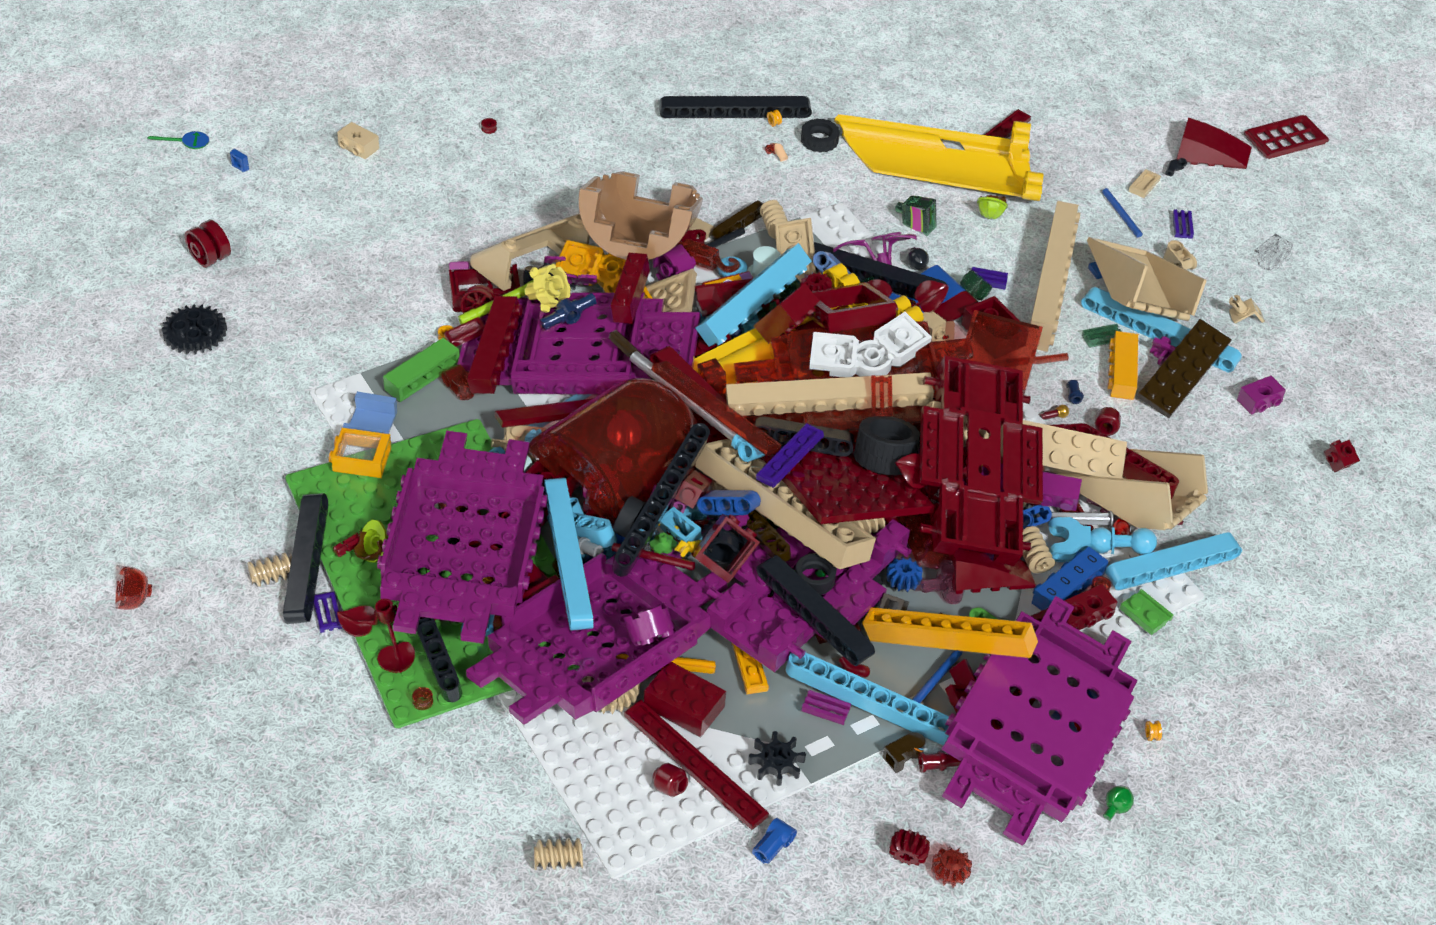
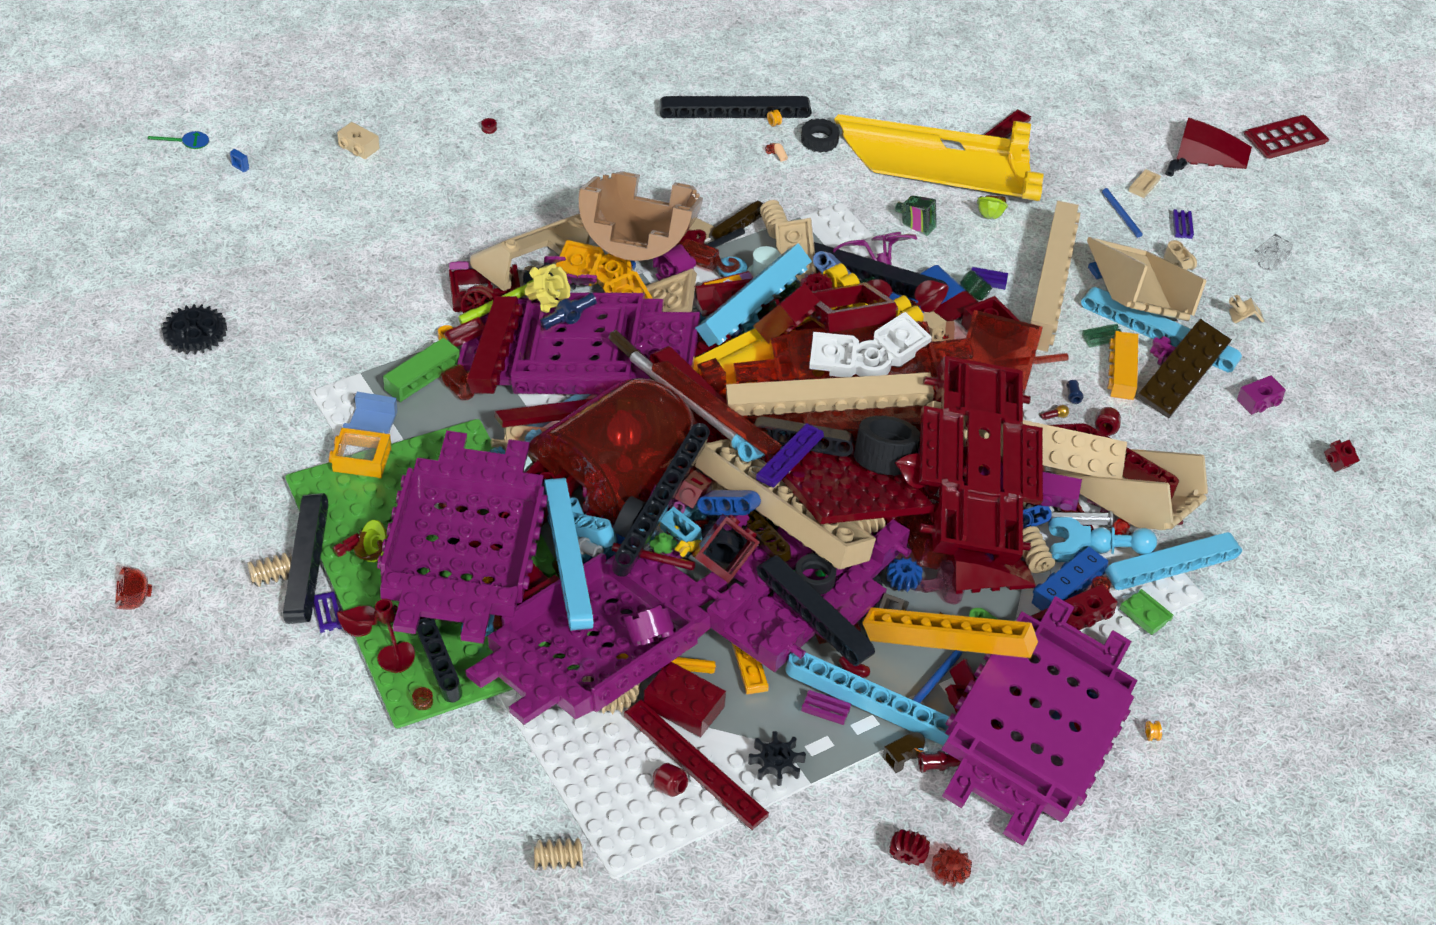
(207, 243): dark red wheel -> none
(630, 288): dark red brick -> none
(777, 836): blue piece -> none
(881, 380): clear red tile -> none
(917, 258): black piece -> none
(1119, 801): green piece -> none

